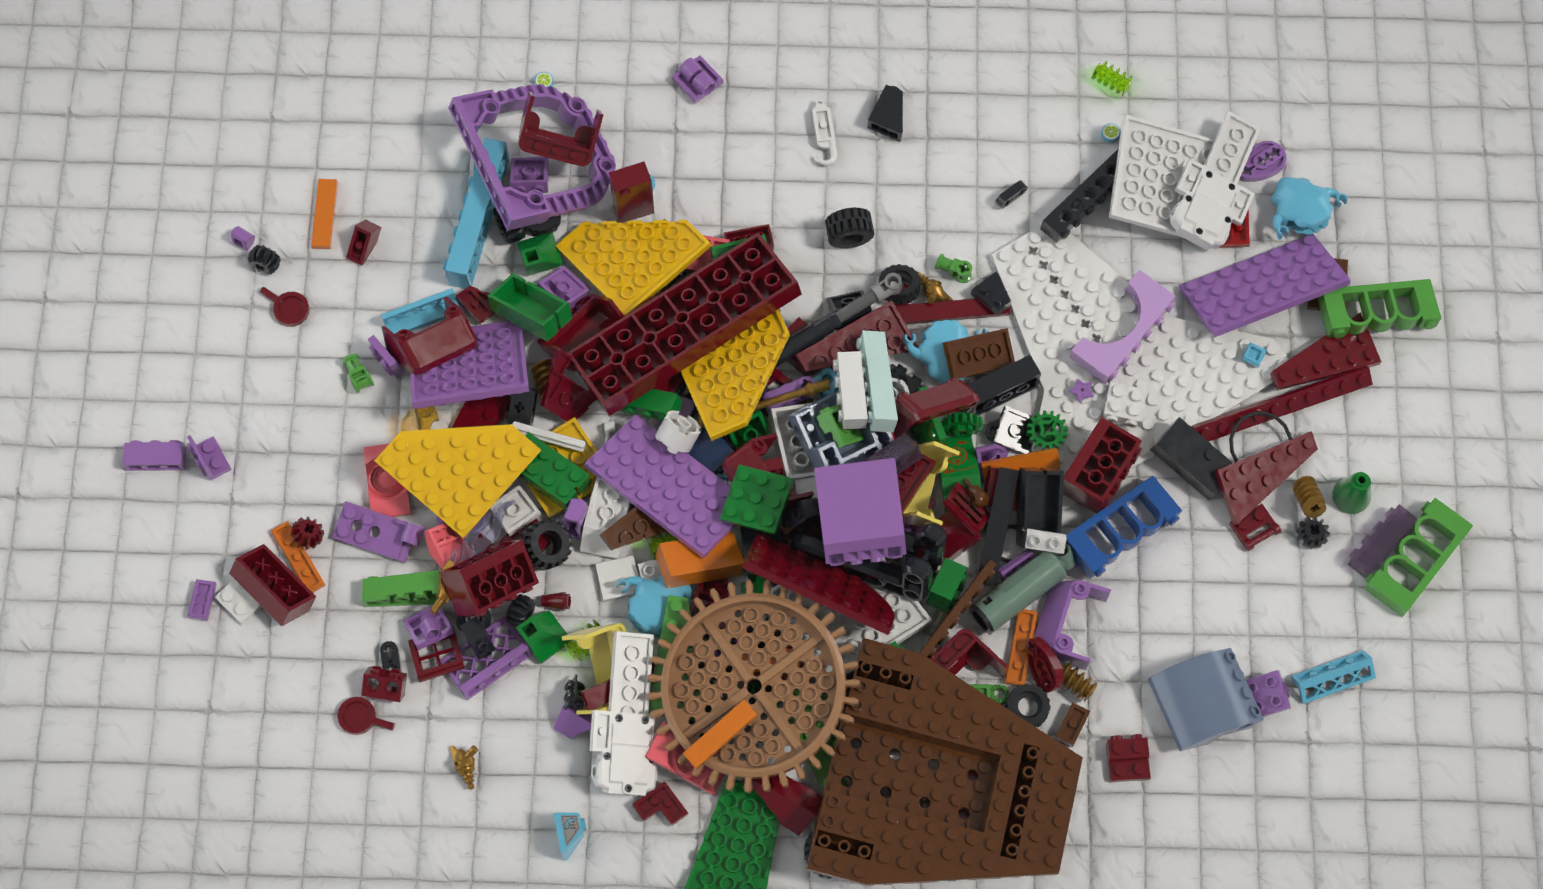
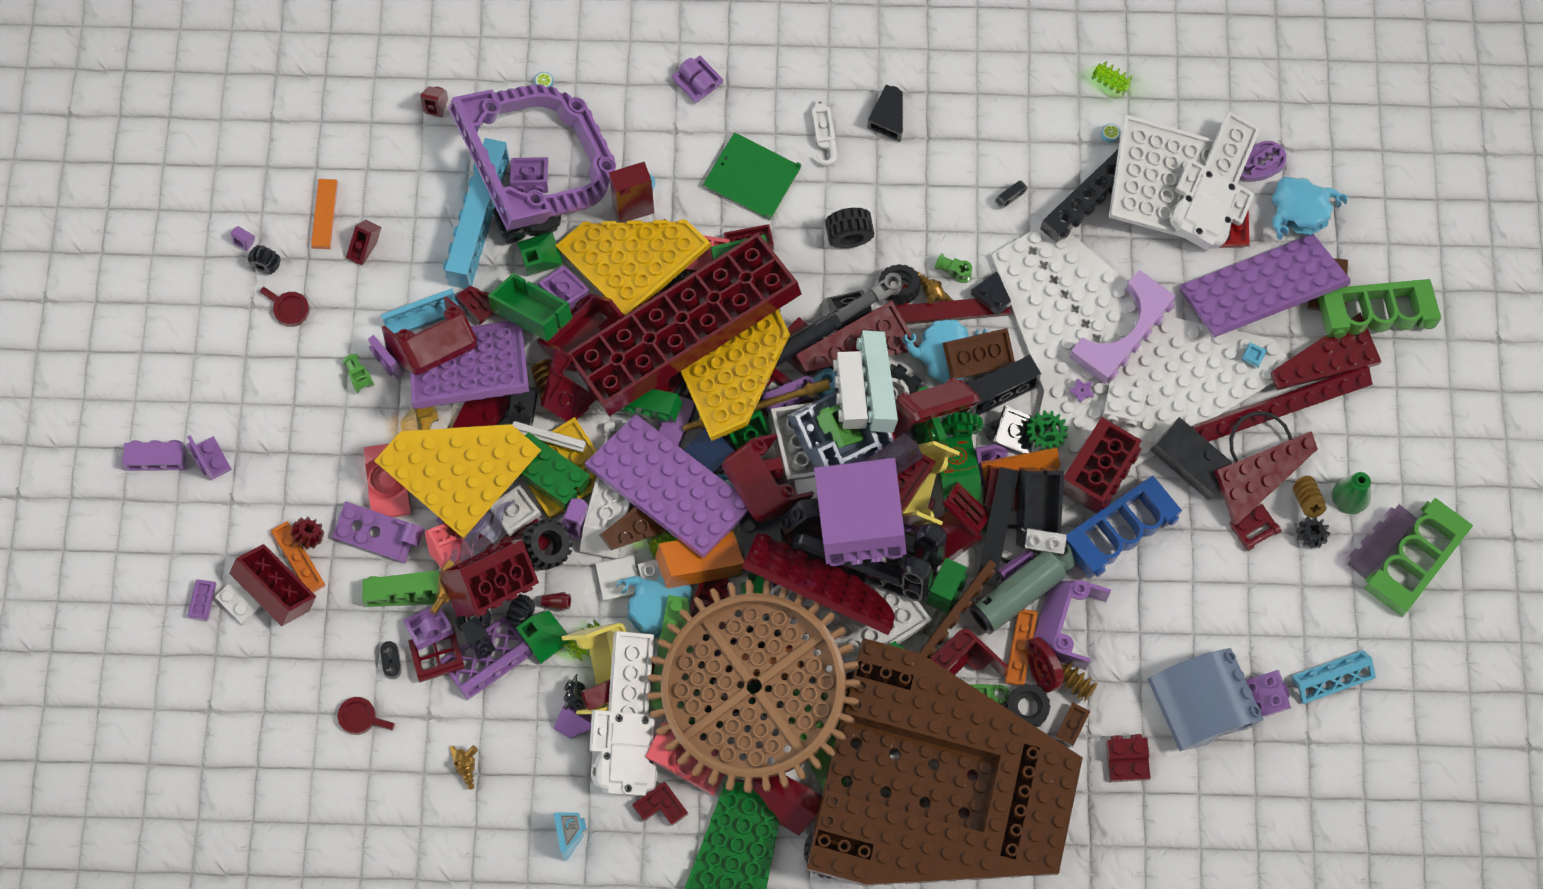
(384, 689): dark red brick -> none
(434, 100): none -> dark red slope
(554, 145): dark red windscreen -> none
(678, 432): white brick -> none
(720, 734): orange tile -> none
(752, 176): none -> green door
(757, 499): green plate -> none
(978, 496): reddish brown piece -> none

